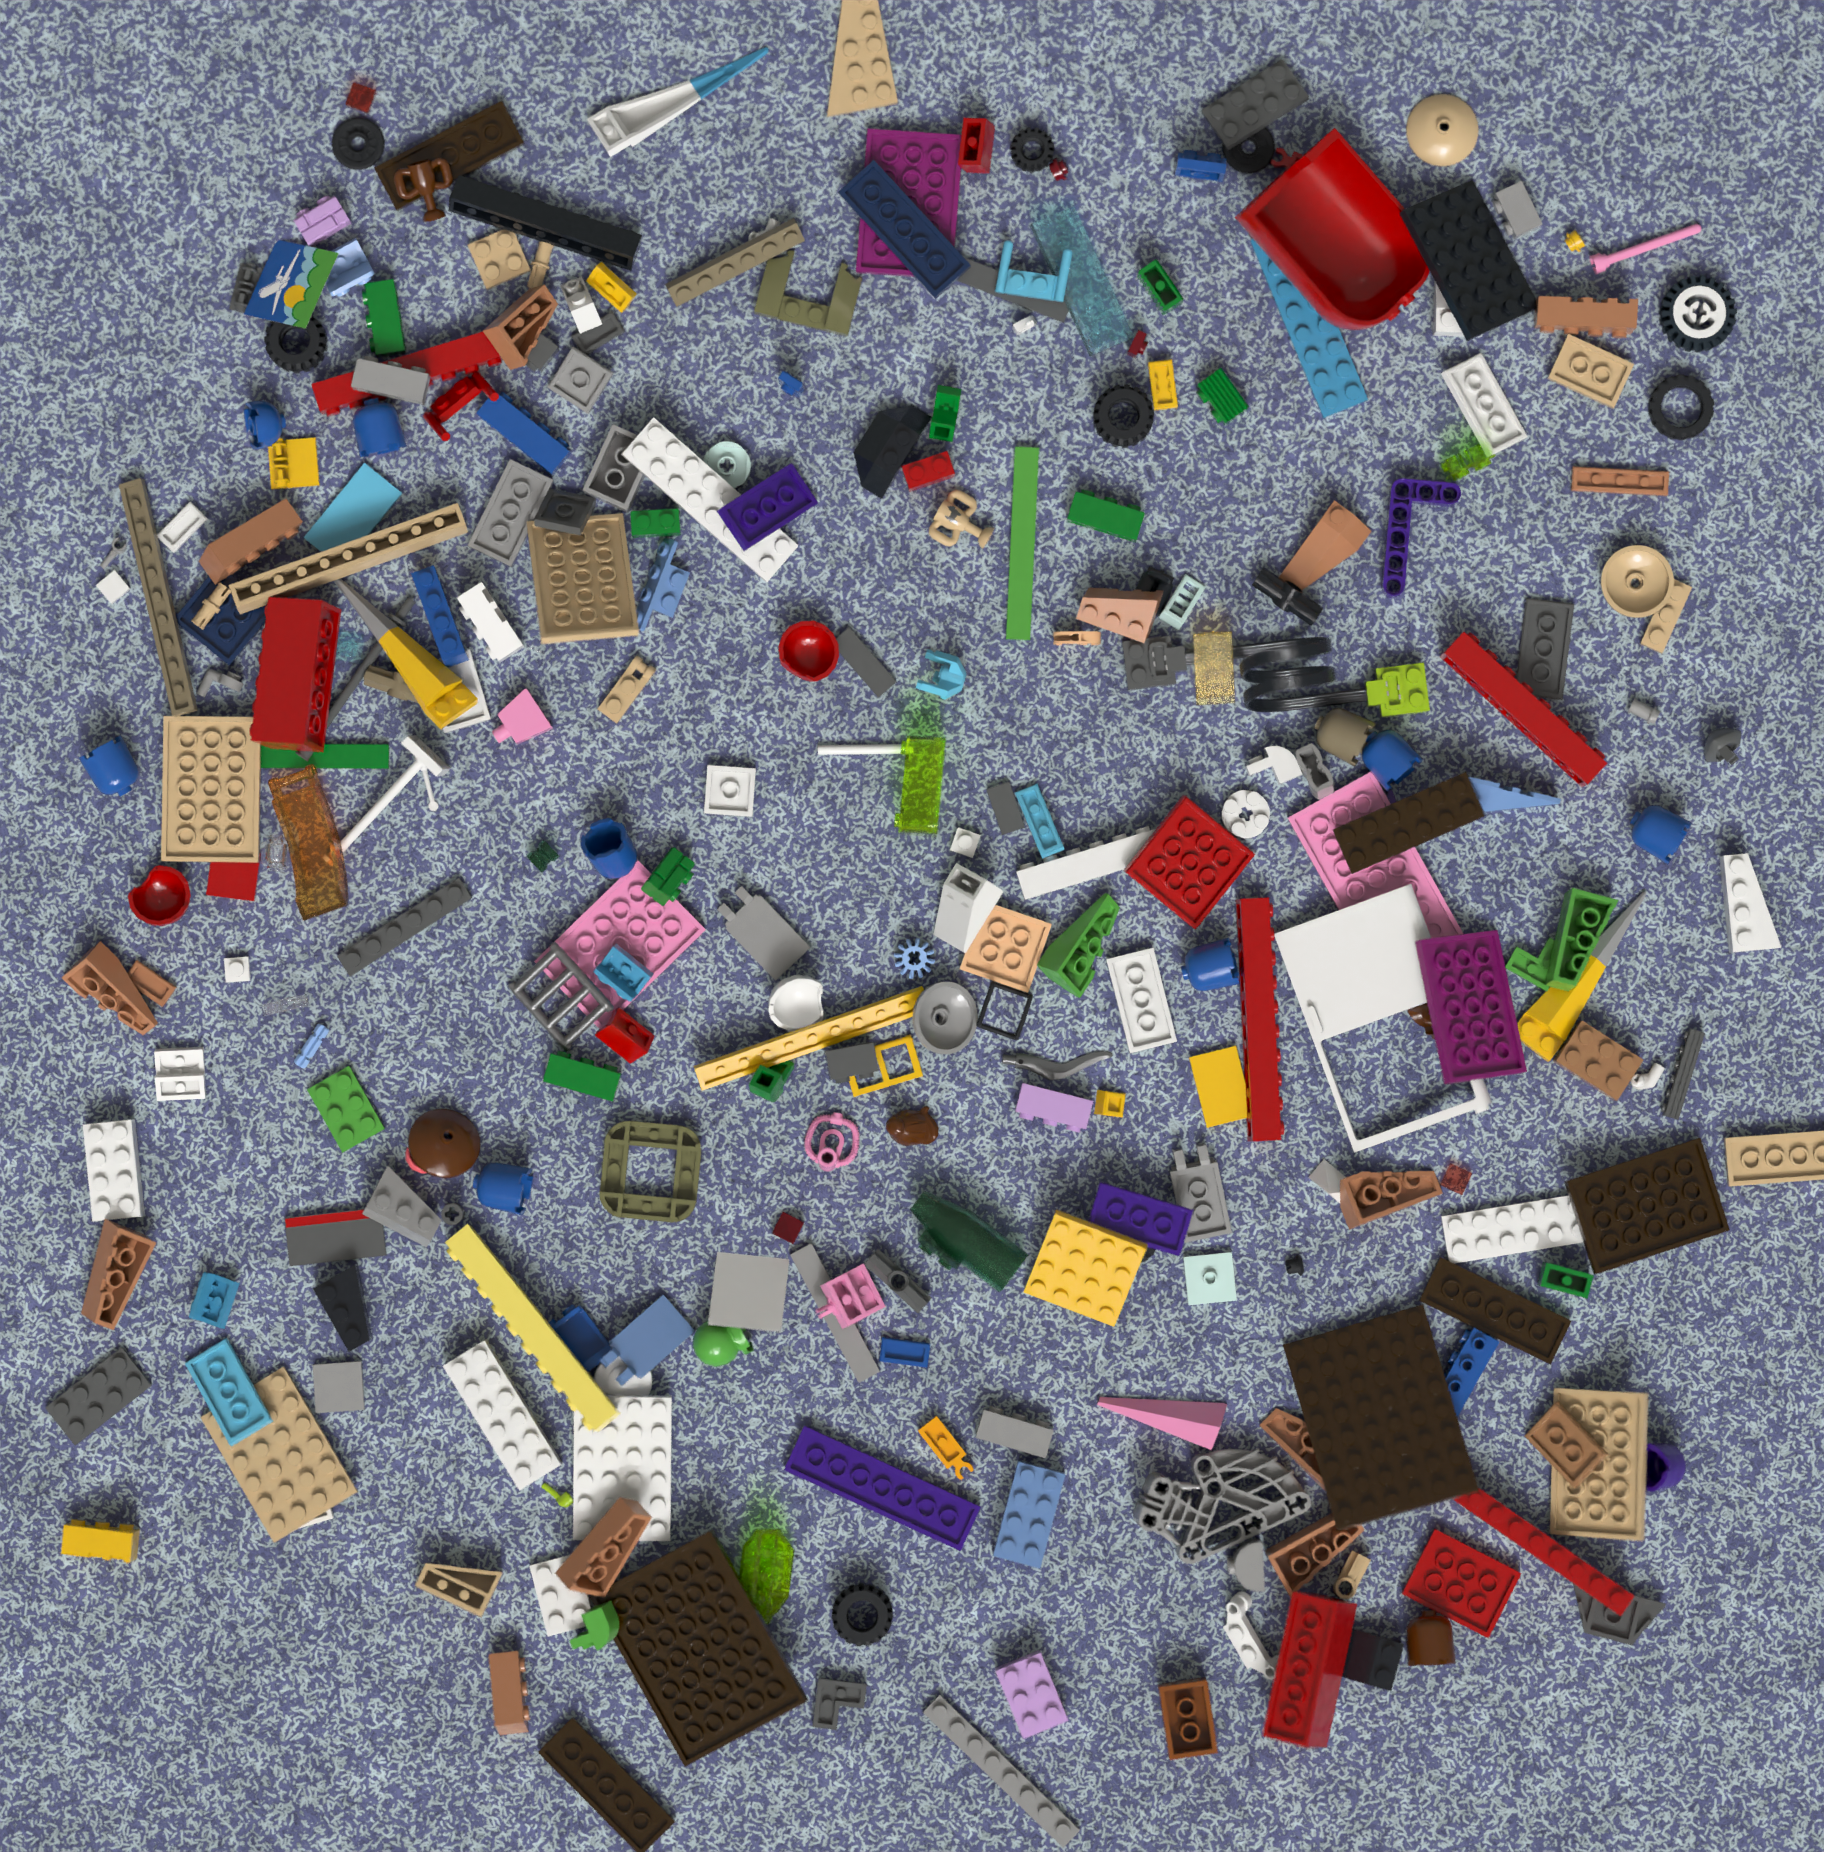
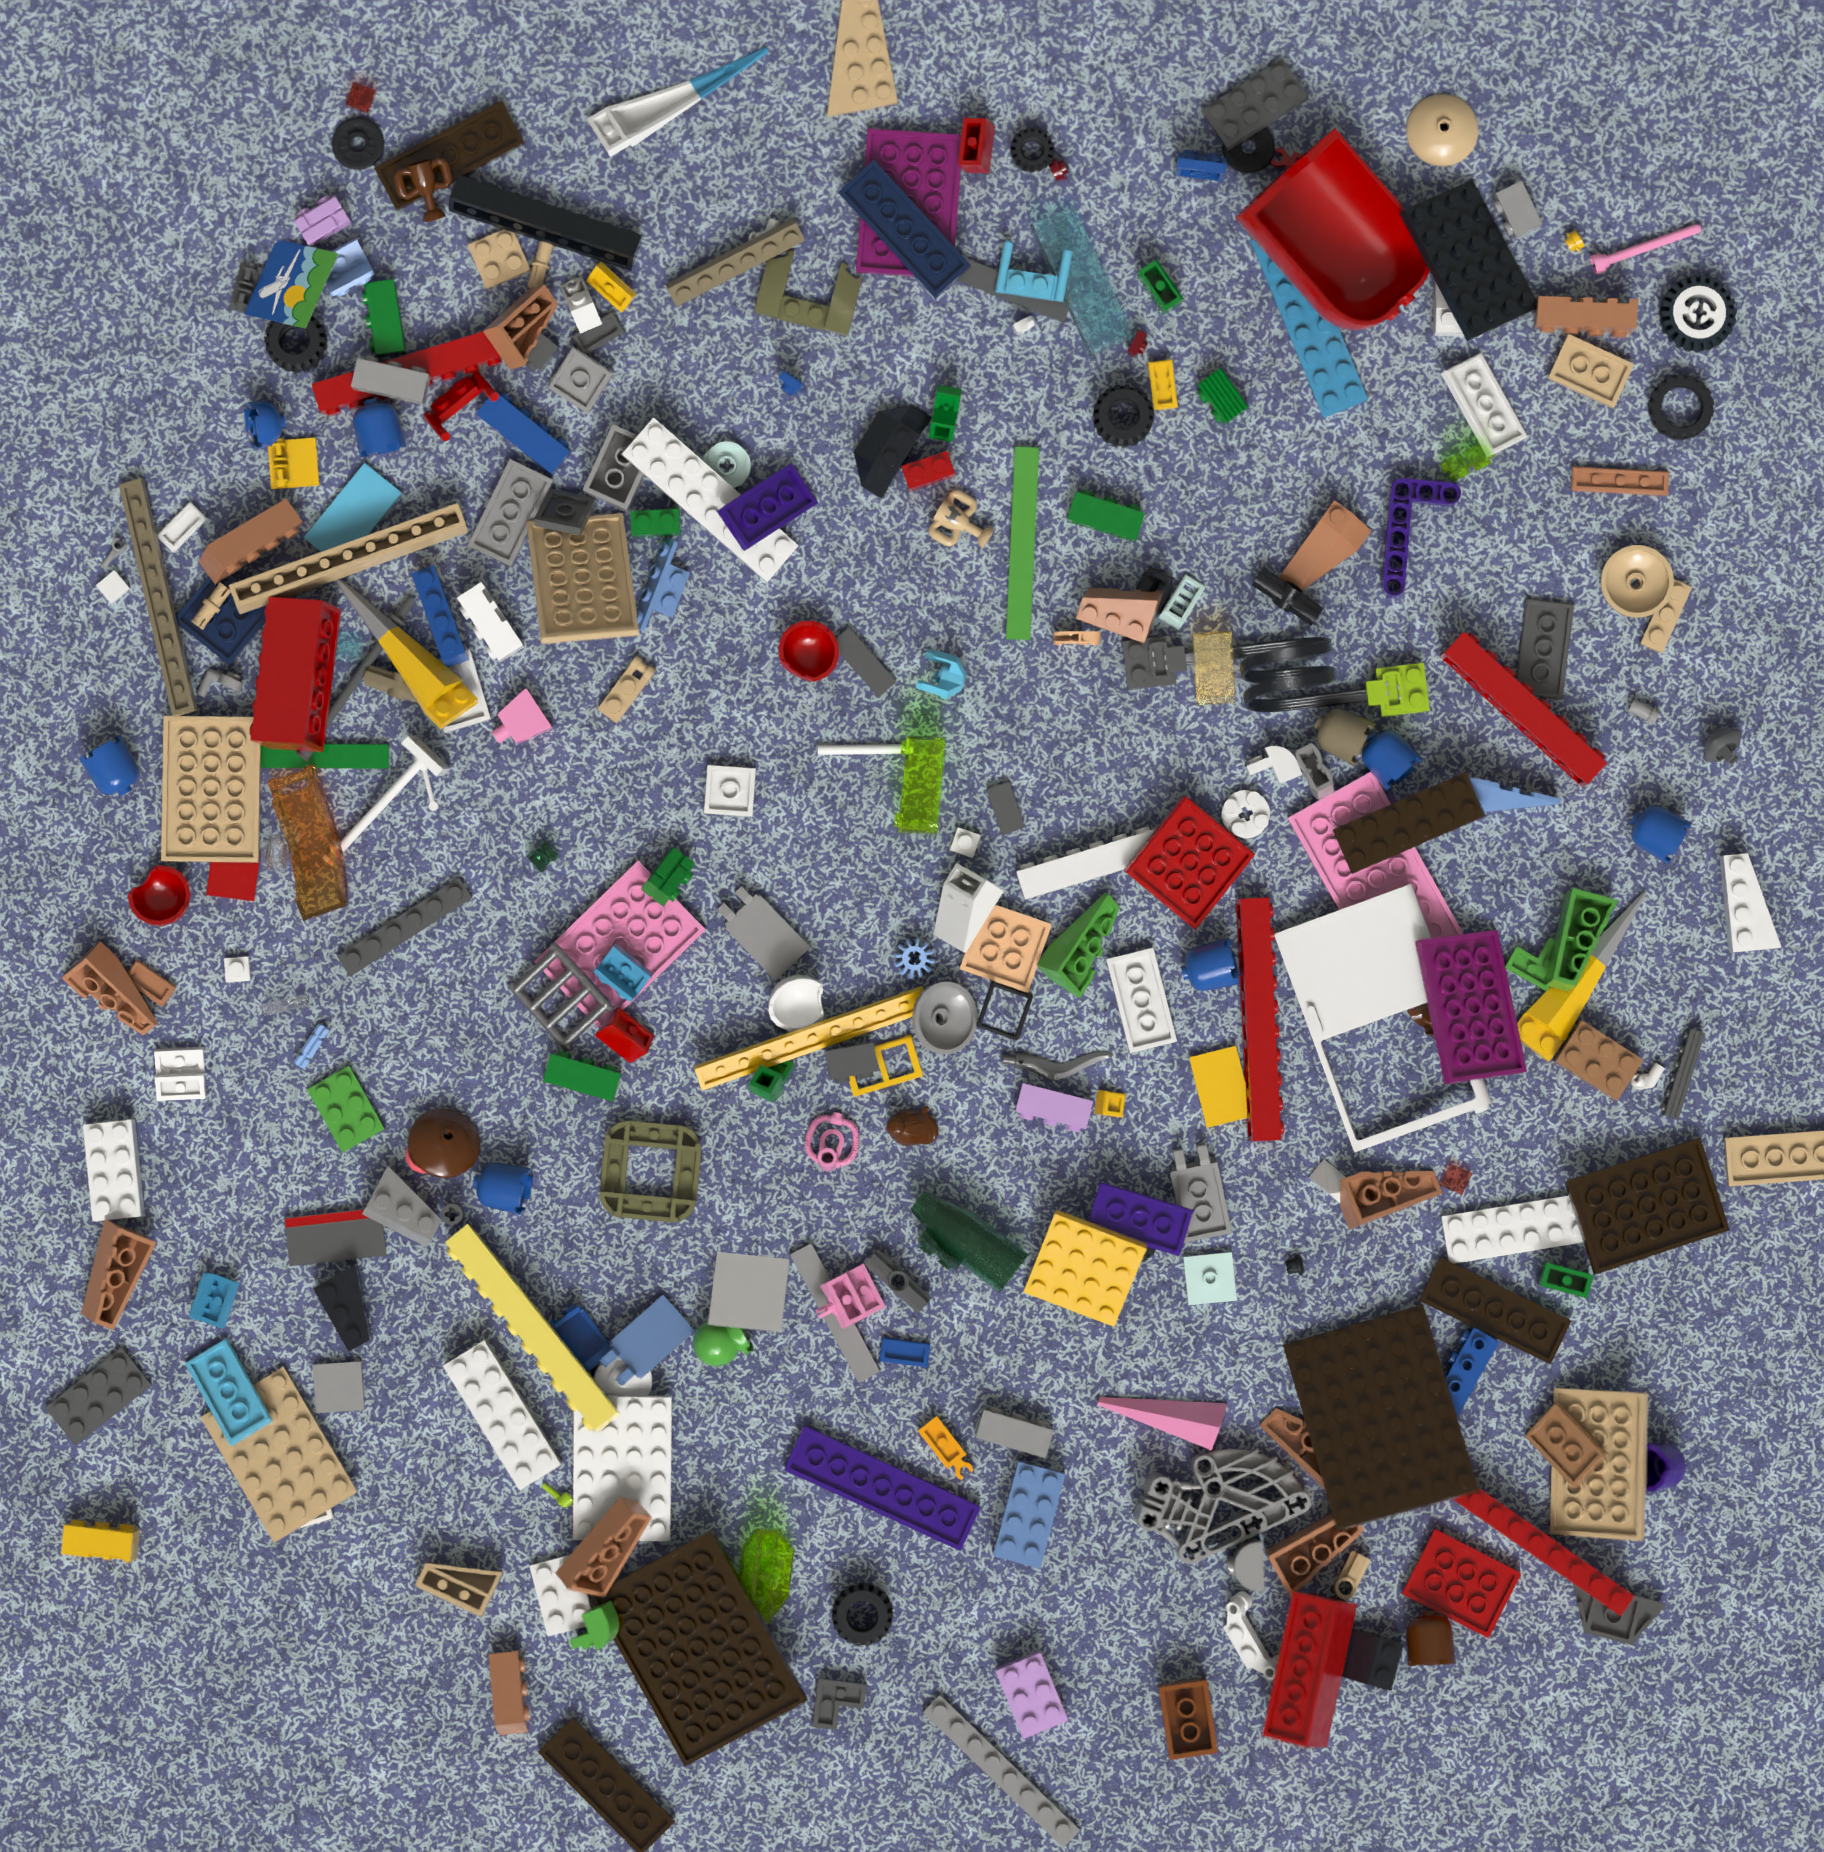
(609, 848): blue cylinder -> none
(788, 1227): dark red slope -> none
(1039, 821): medium azure tile -> none

